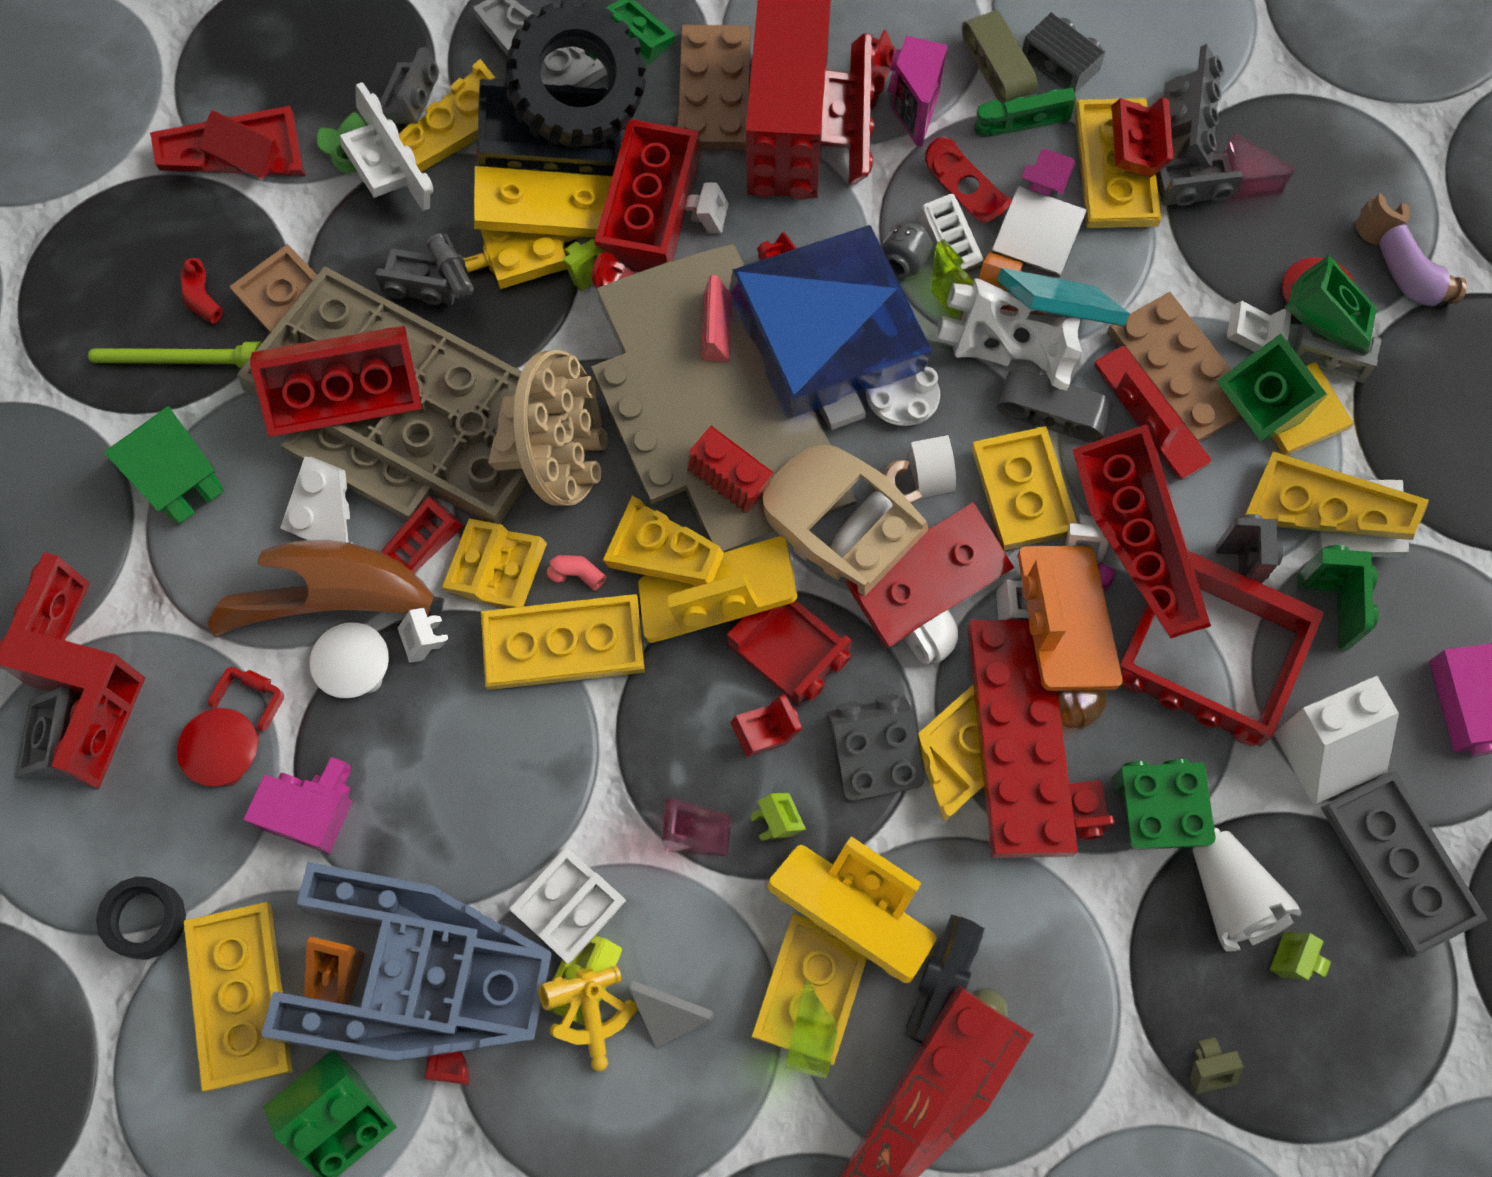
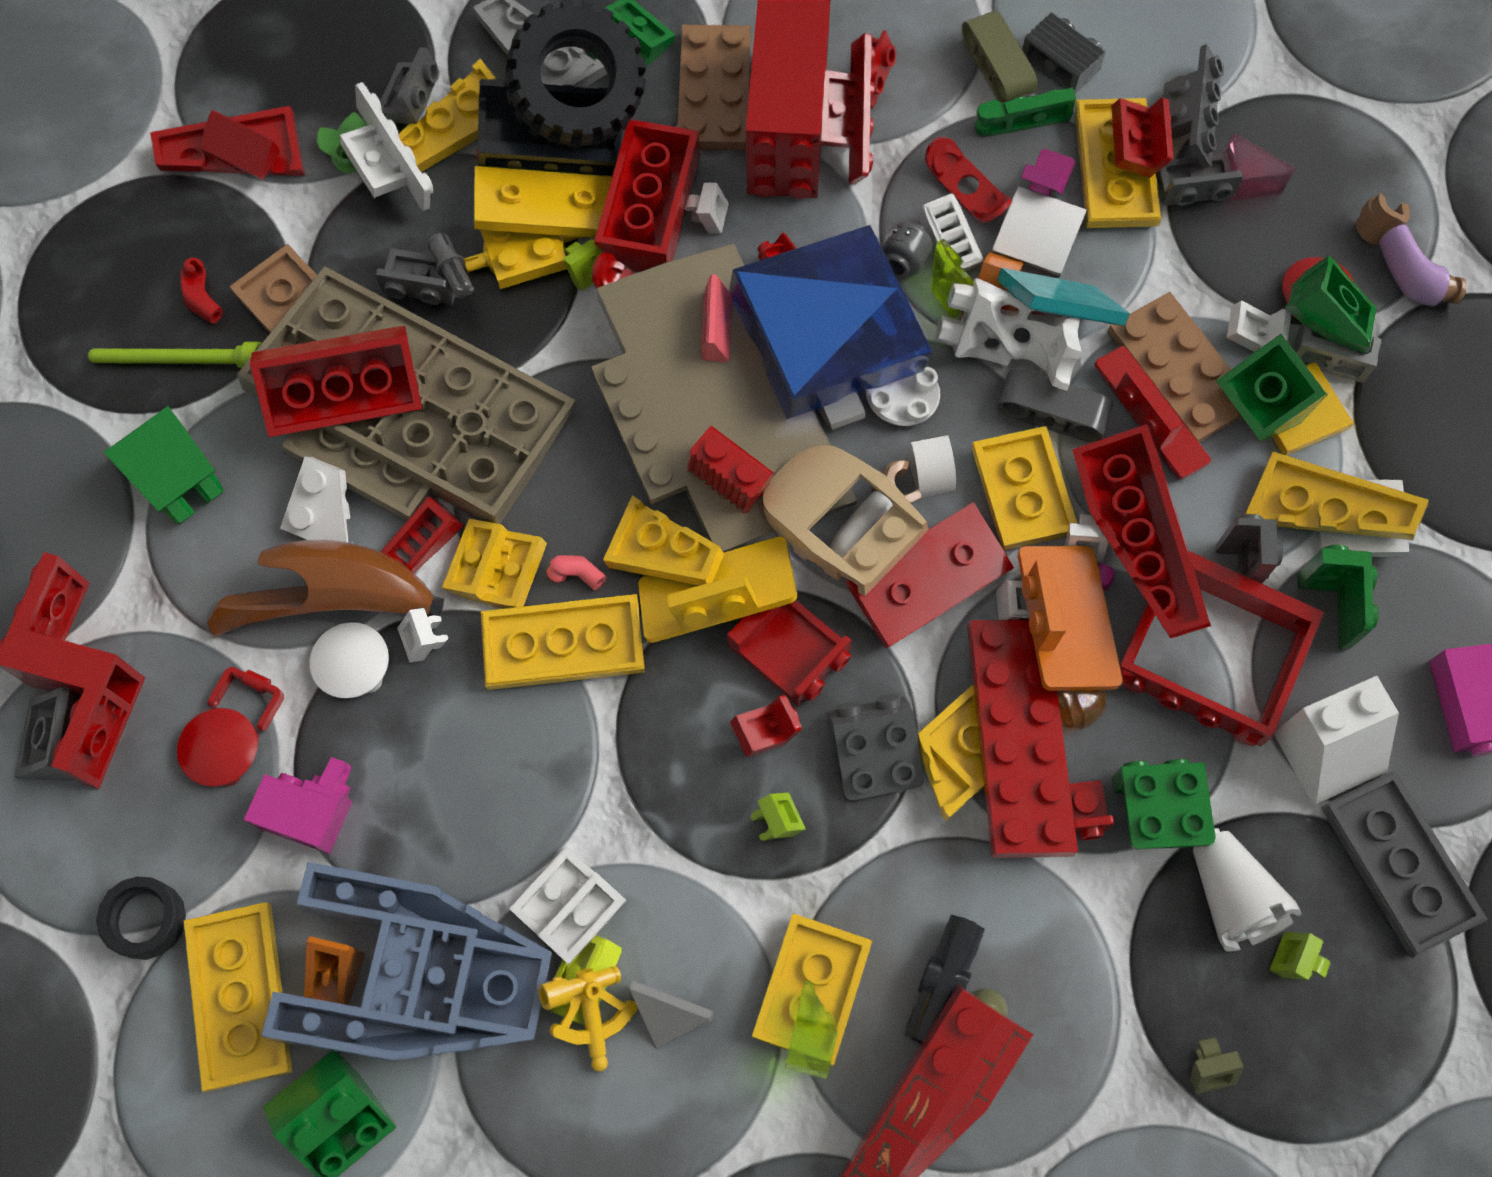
(448, 1068): red tile -> none
(551, 428): tan bracket -> none
(695, 829): clear pink slope -> none
(859, 903): yellow bracket -> none
(916, 84): dark pink slope -> none
(934, 639): white piece -> none

